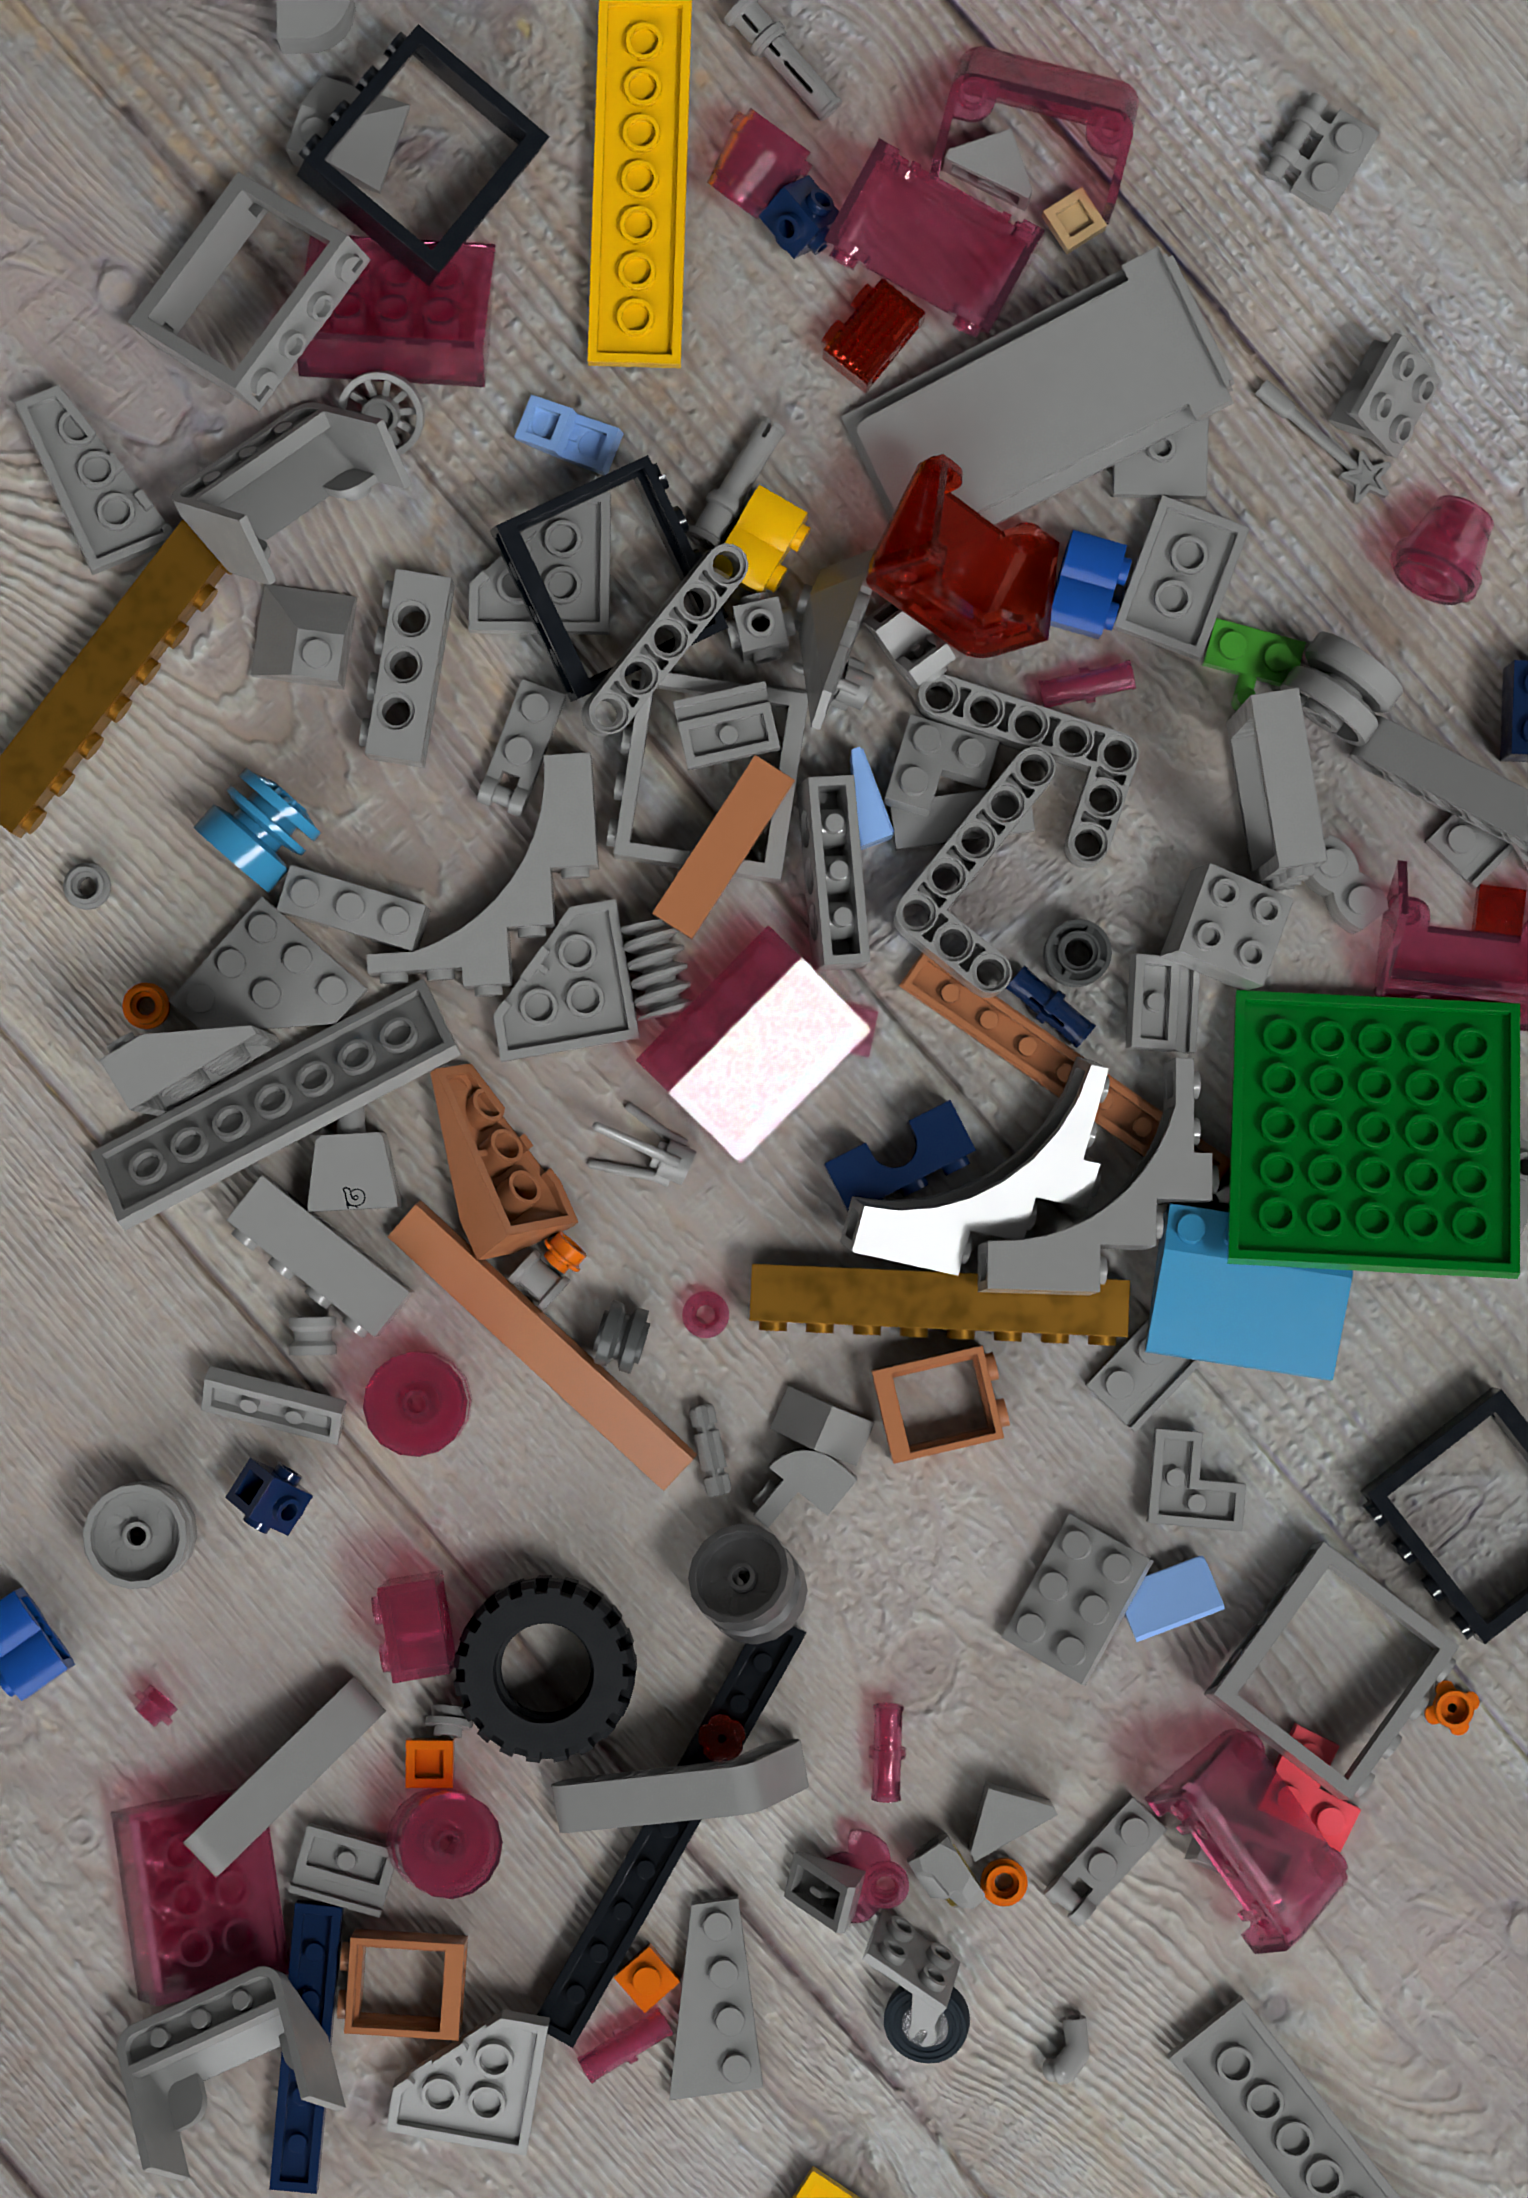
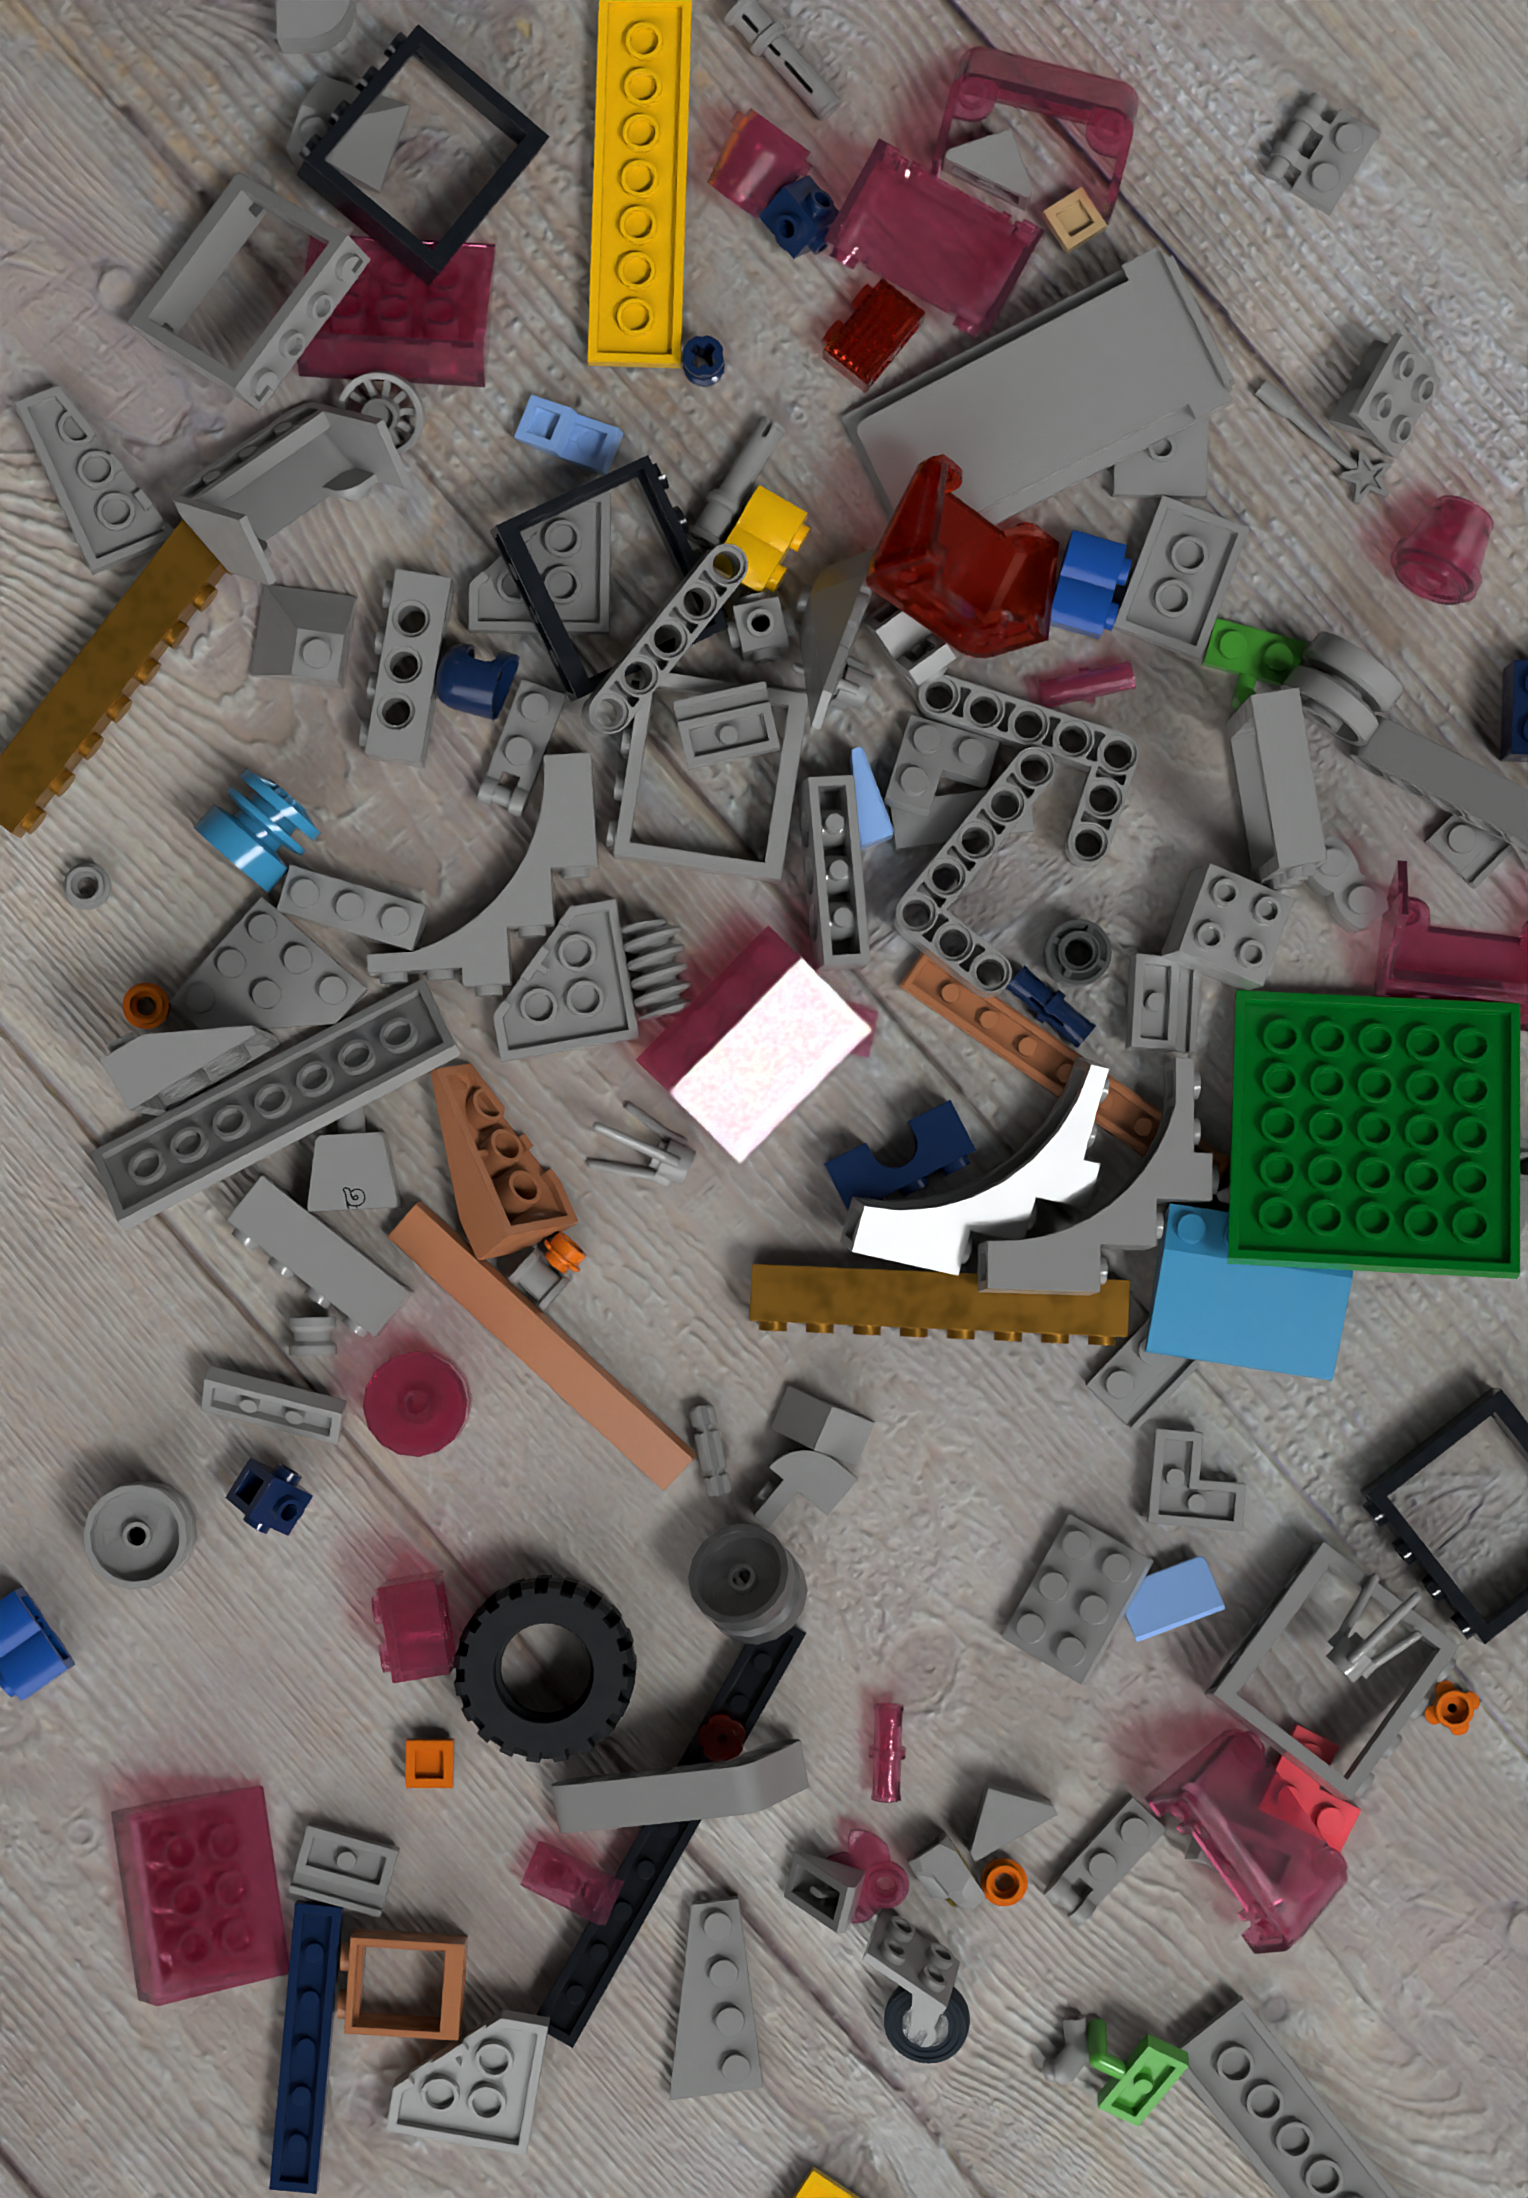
(154, 1706): clear pink plate -> none
(210, 2033): light grey windscreen -> none
(284, 1777): light grey beam -> none
(448, 1721): light grey plate -> none
(472, 684): none -> dark blue helmet
(472, 1839): clear pink wheel -> none
(572, 1883): none -> clear pink plate
(621, 1336): dark grey wheel -> none
(625, 2045): clear pink pin -> none
(647, 1978): orange plate -> none
(690, 1314): clear pink plate -> none
(704, 375): none -> dark blue bush
(723, 847): nougat tile -> none
(994, 1410): nougat window -> none
(1138, 2080): none -> bright green plate
(1355, 1654): none -> light grey plant
(1499, 910): clear red plate -> none

